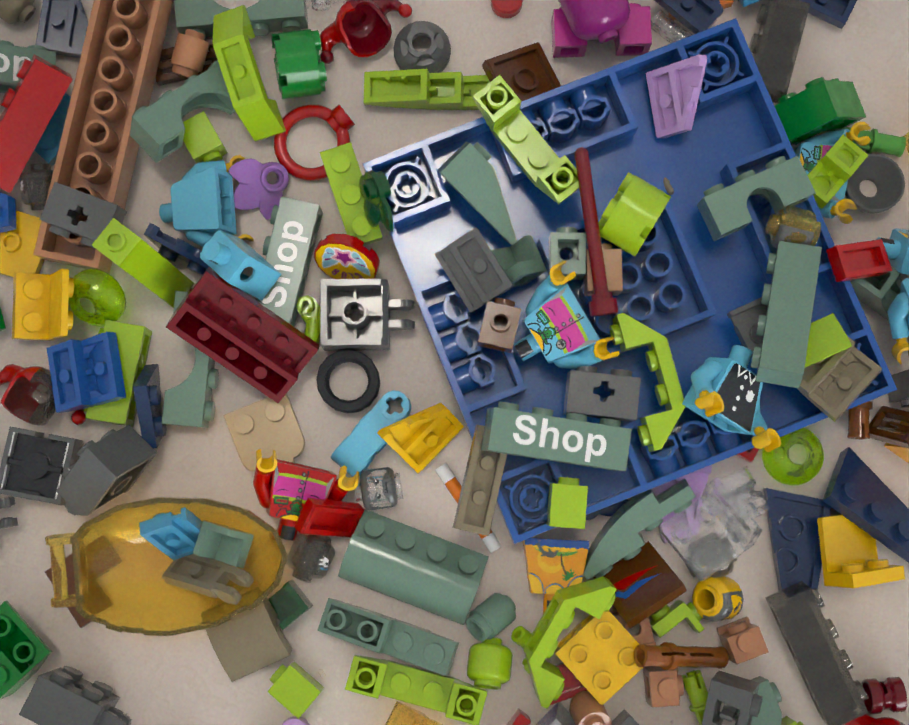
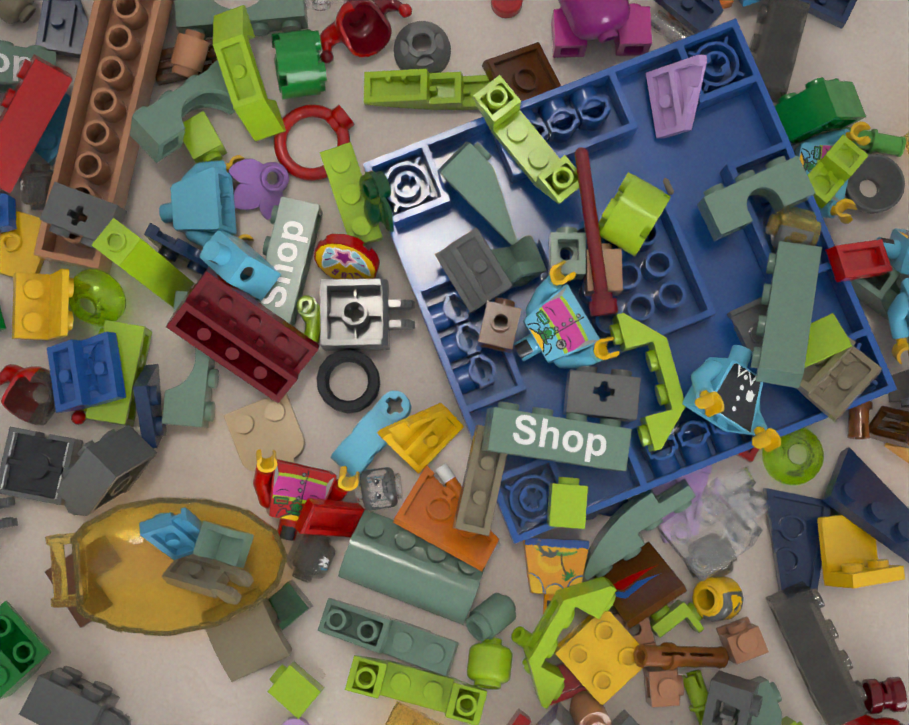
(431, 514): none -> orange wing

